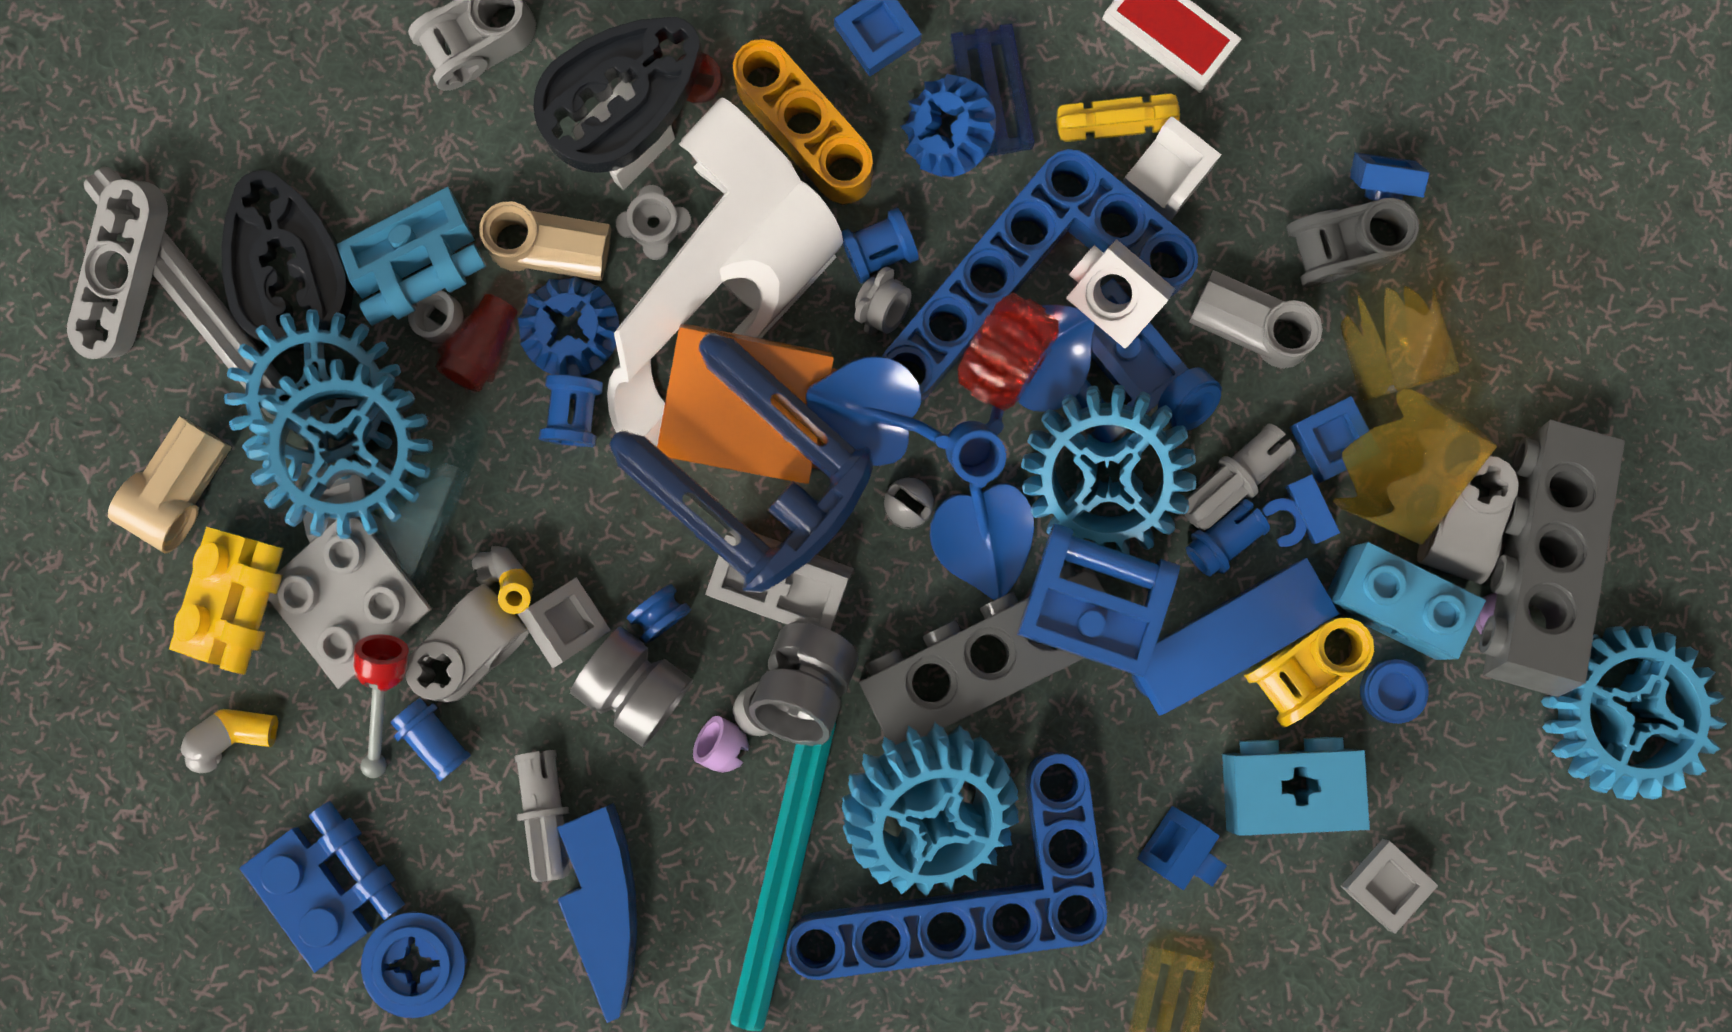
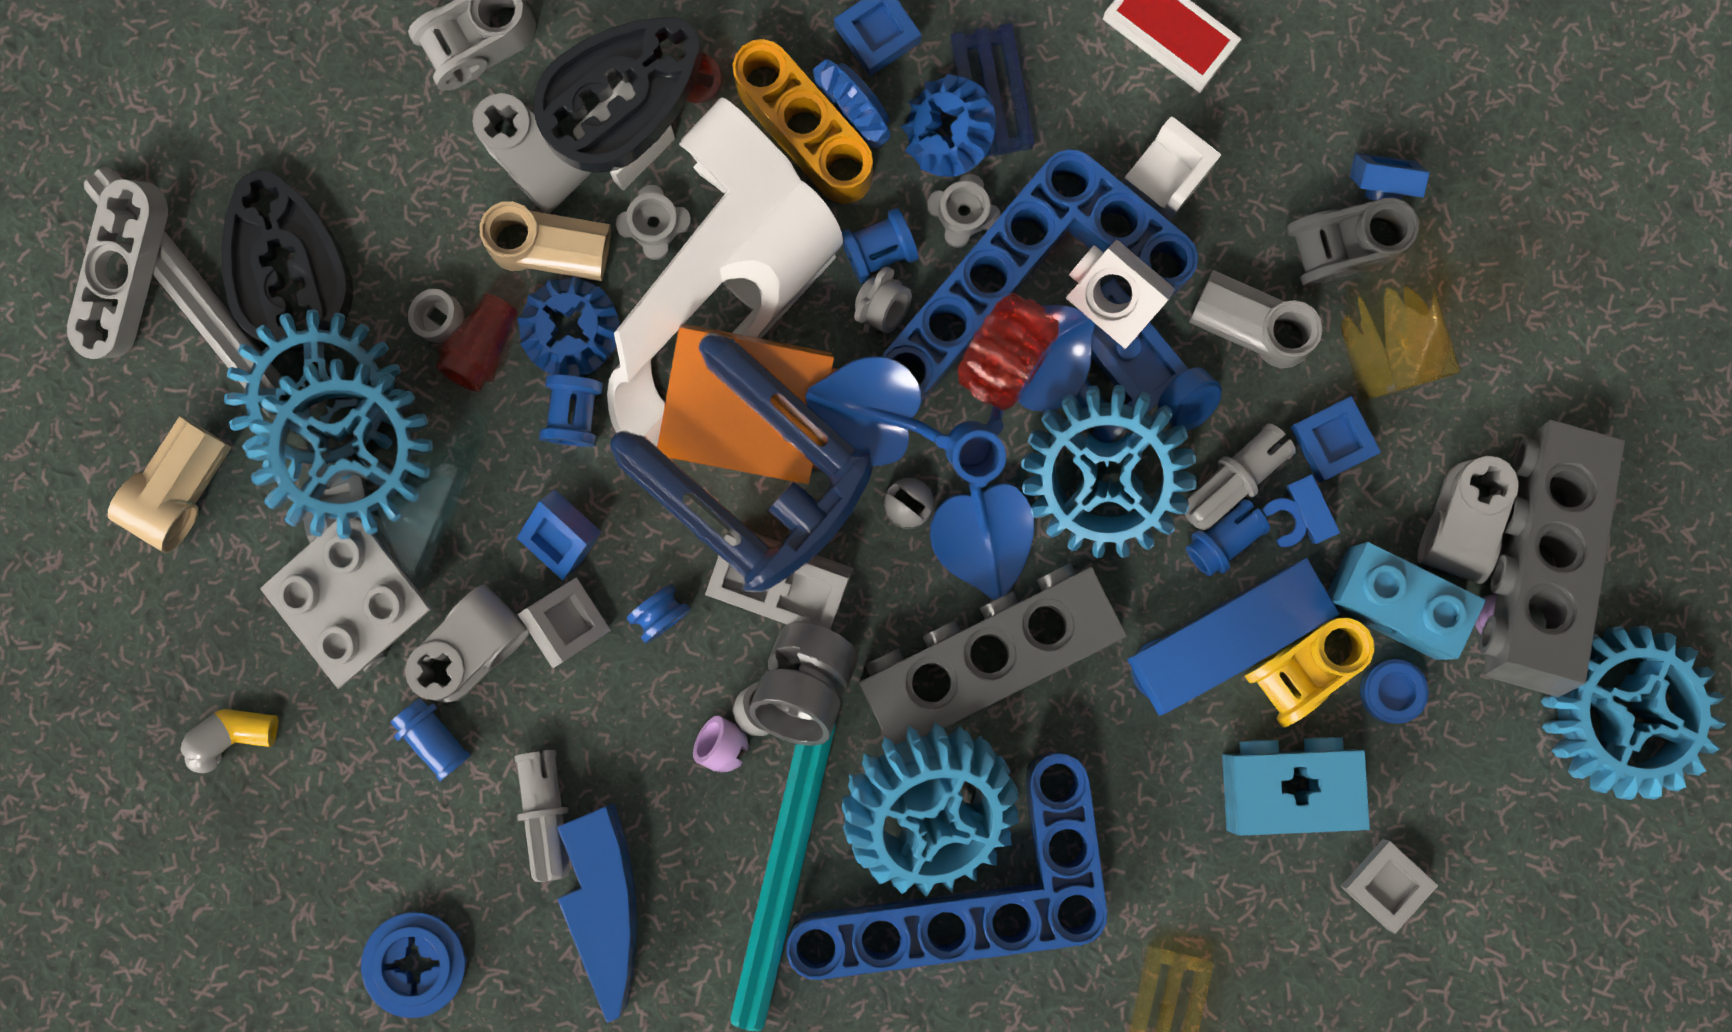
(226, 600): yellow plate -> none
(307, 896): blue plate -> none
(381, 665): red hinge -> none
(404, 244): dark azure plate -> none
(503, 567): arm -> none
(526, 153): none -> light grey piece
(558, 534): none -> blue plate
(630, 685): flat silver wheel -> none
(853, 101): none -> blue gear
(968, 193): none -> light grey plate
(1093, 621): blue plate -> none
(1115, 117): yellow axle -> none
(1182, 850): blue tile -> none
(1414, 466): clear yellow piece -> none

